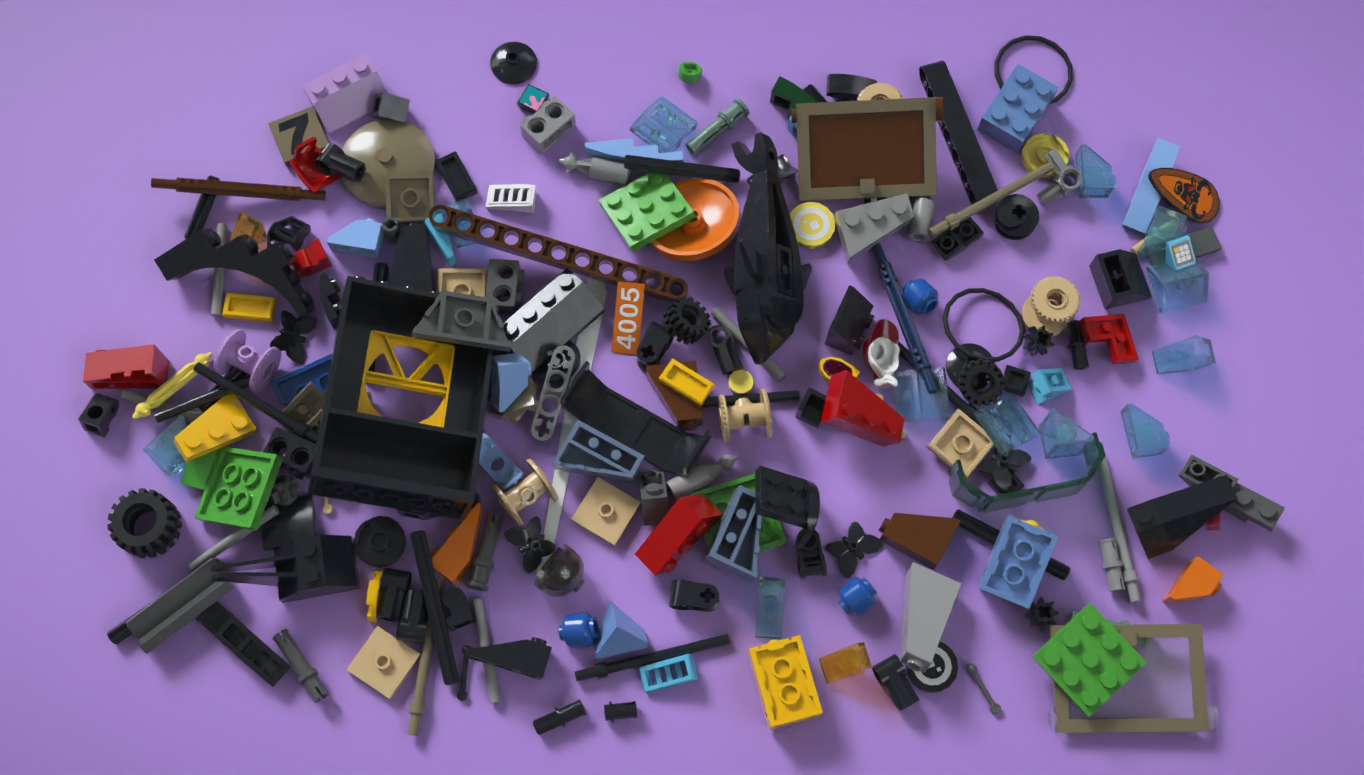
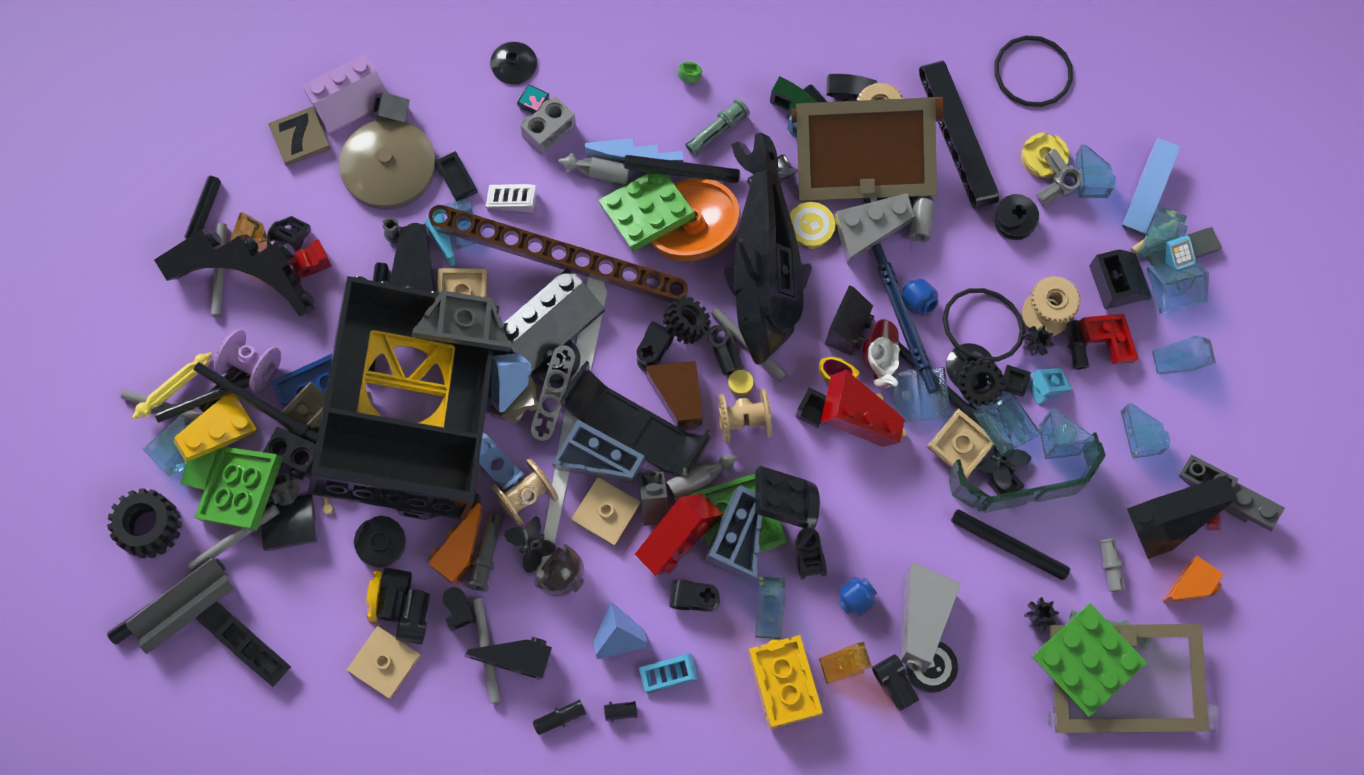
(99, 414): black leg -> none
(126, 368): wedge -> none
(238, 189): reddish brown axle -> none
(249, 307): yellow tile -> none
(291, 333): black piece -> none
(303, 568): black slope -> none
(305, 169): red piece -> none
(306, 674): dark grey pin -> none
(329, 298): black slope -> none
(335, 161): black piece -> none
(359, 239): light blue slope -> none
(409, 197): dark tan tile -> none
(418, 706): dark tan bar -> none
(434, 607): black axle -> none
(462, 694): black hinge -> none
(498, 286): dark grey brick -> none
(579, 630): blue head -> none
(602, 670): black bar -> none
(628, 317): orange sticker -> none
(663, 125): clear light blue slope -> none
(686, 382): yellow tile -> none
(754, 398): black bar -> none
(852, 547): black piece -> none
(919, 536): reddish brown slope -> none
(953, 220): dark tan bar -> none
(953, 242): black slope -> none
(994, 707): dark grey hinge -> none
(1017, 108): medium blue piece -> none
(1018, 561): medium blue piece -> none
(1129, 575): light grey bar -> none
(1186, 193): shield -> none

